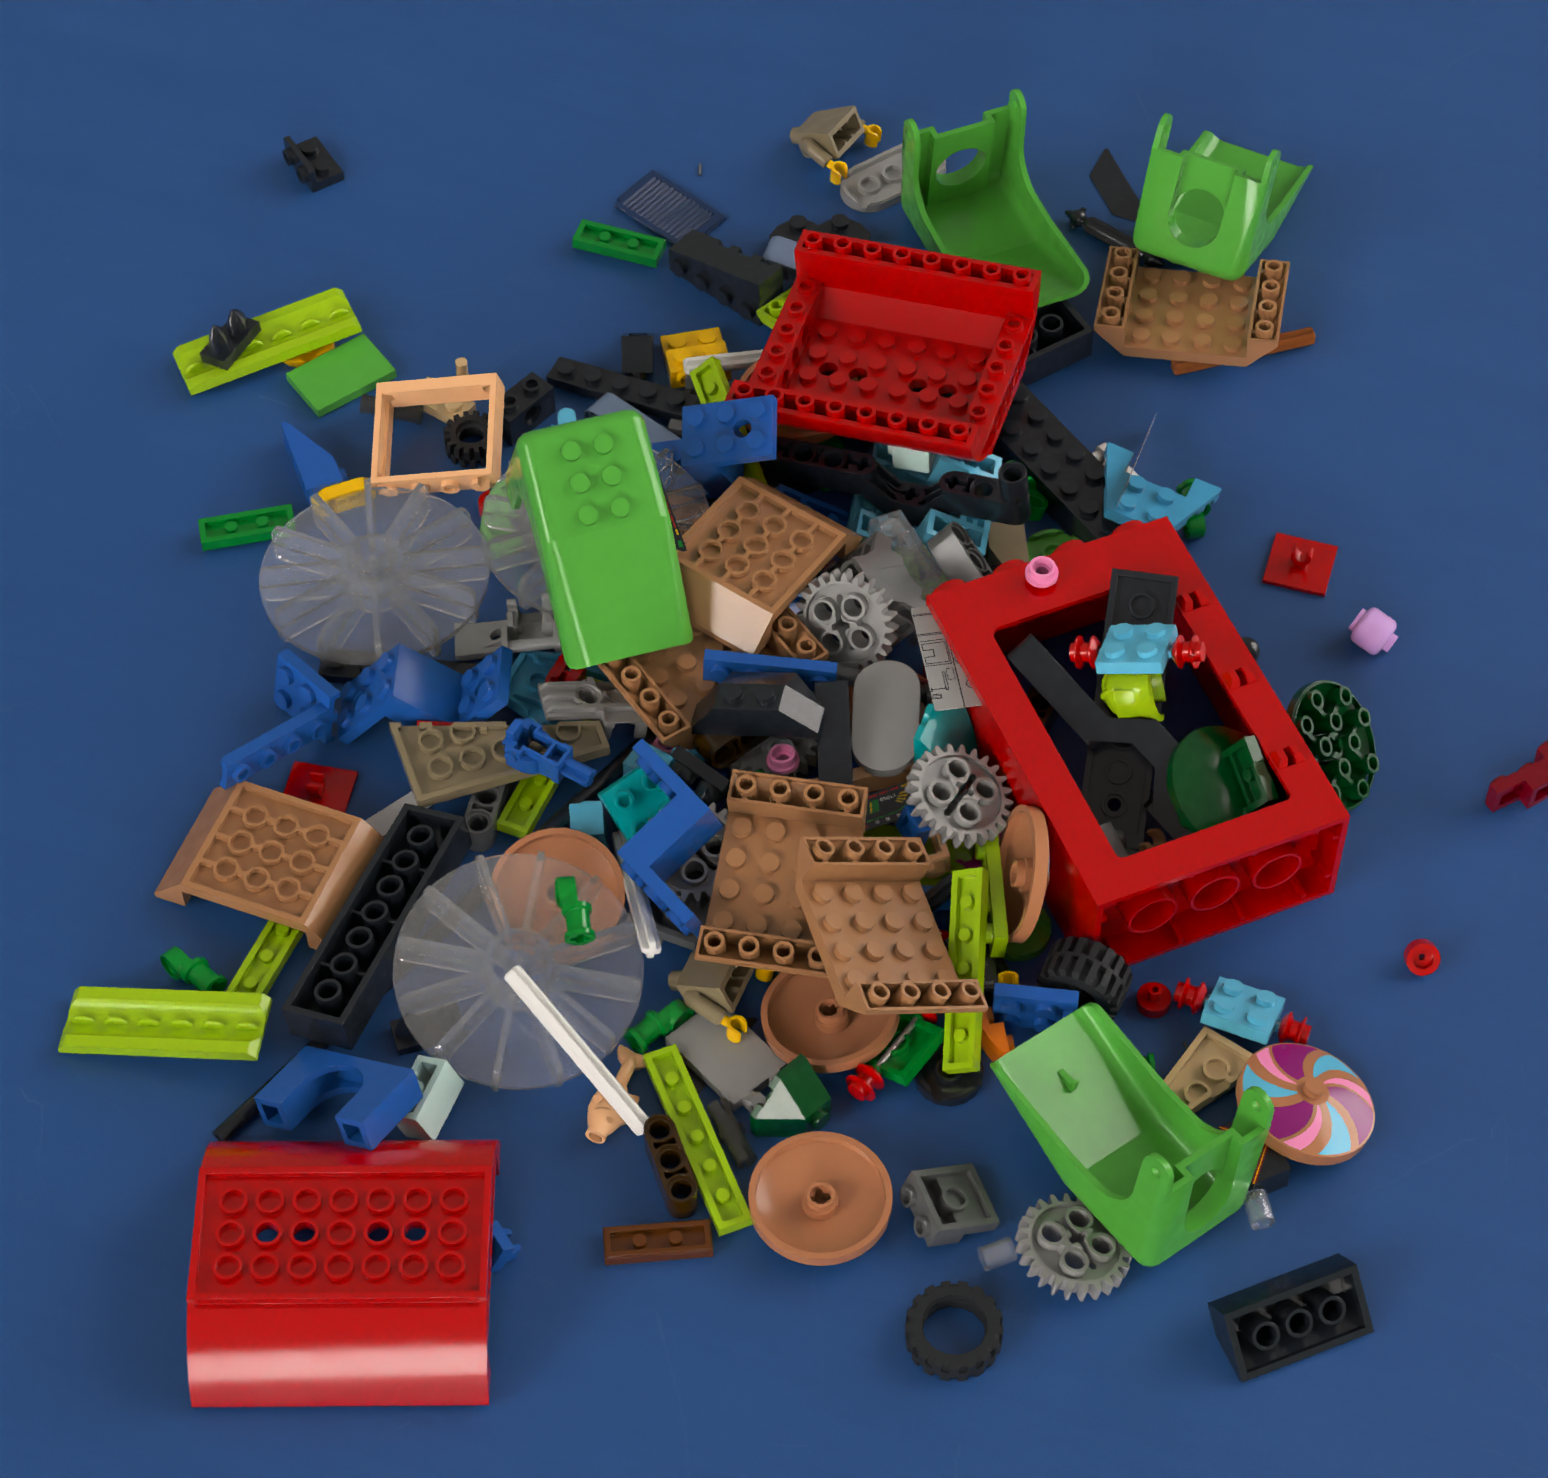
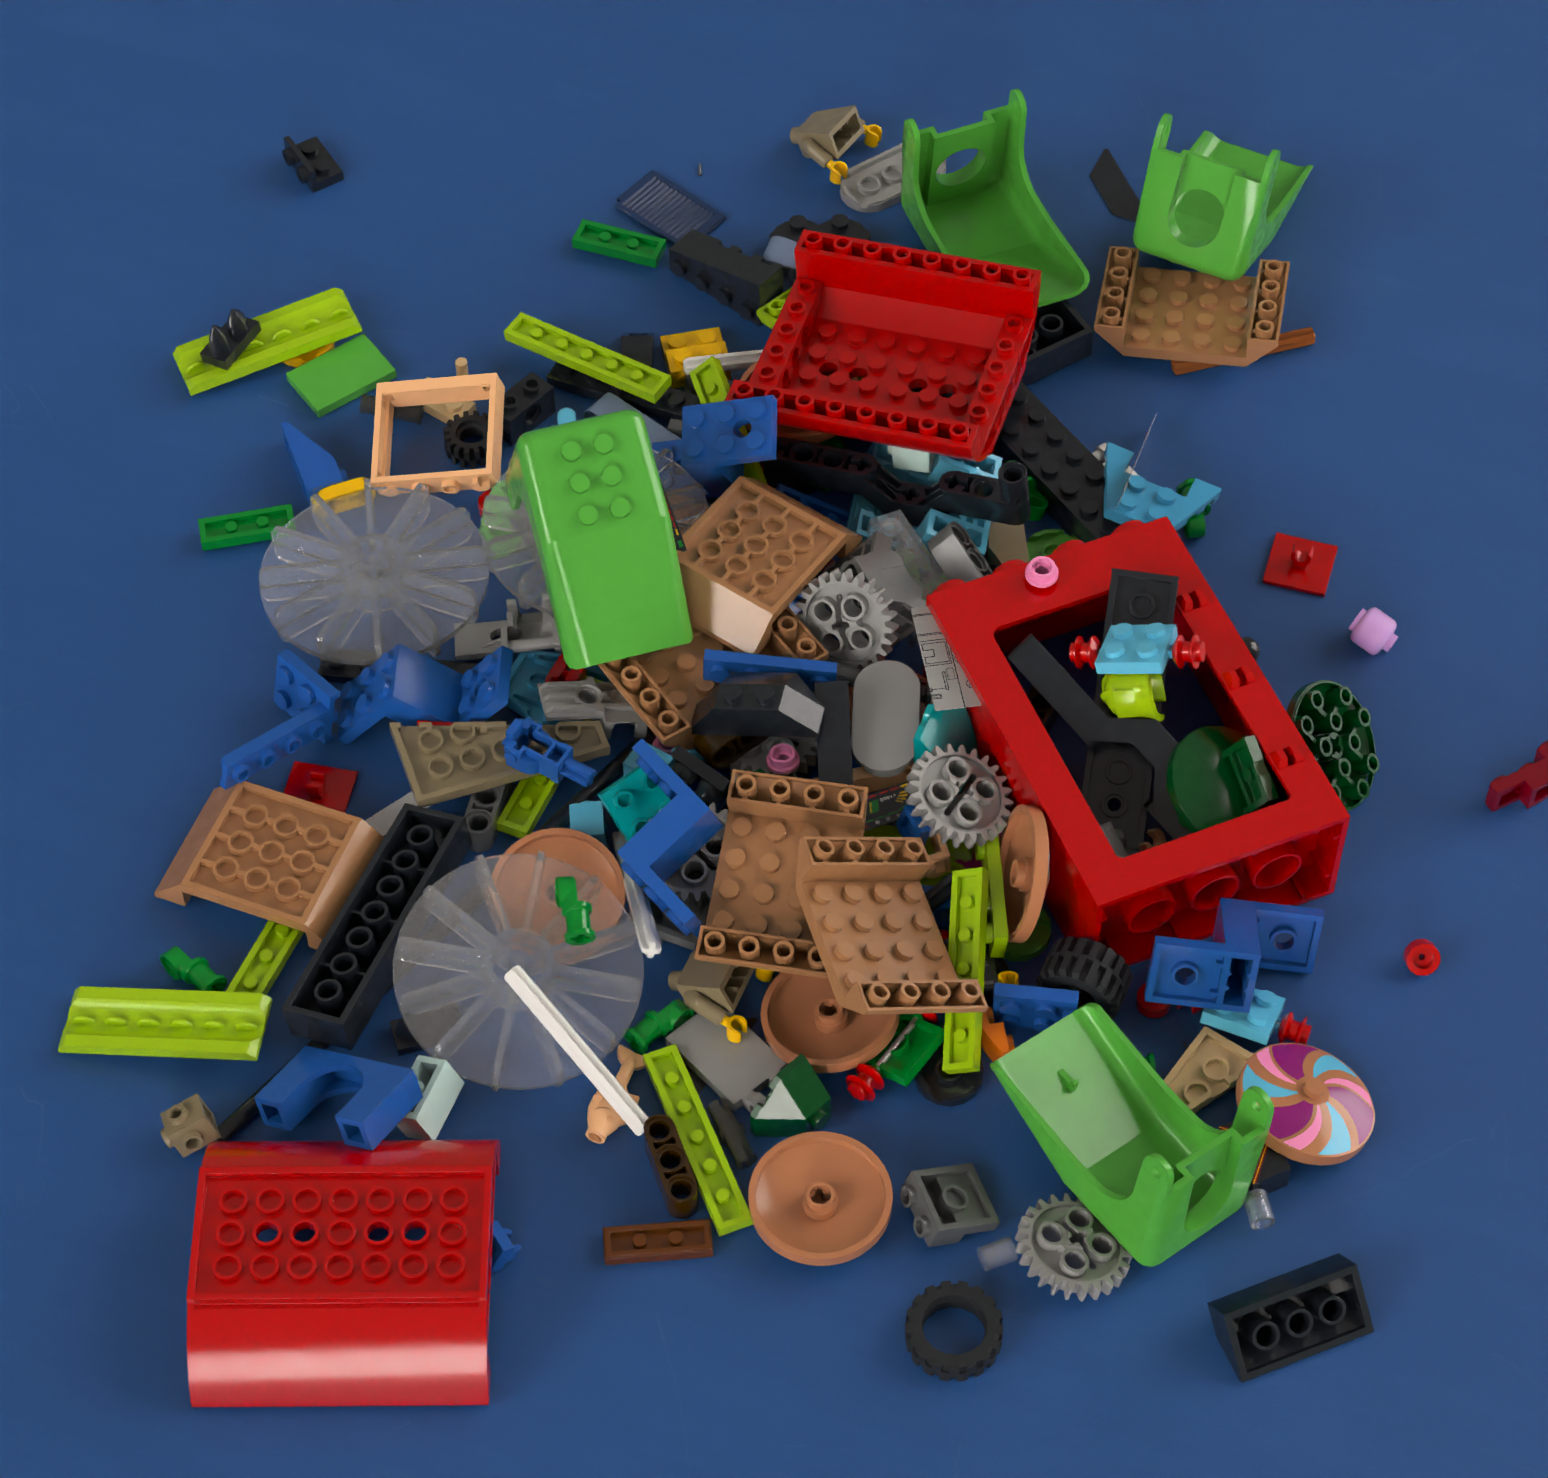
(189, 1126): none -> dark tan brick
(588, 357): none -> lime plate
(1108, 234): black wheel -> none
(1230, 963): none -> blue bracket

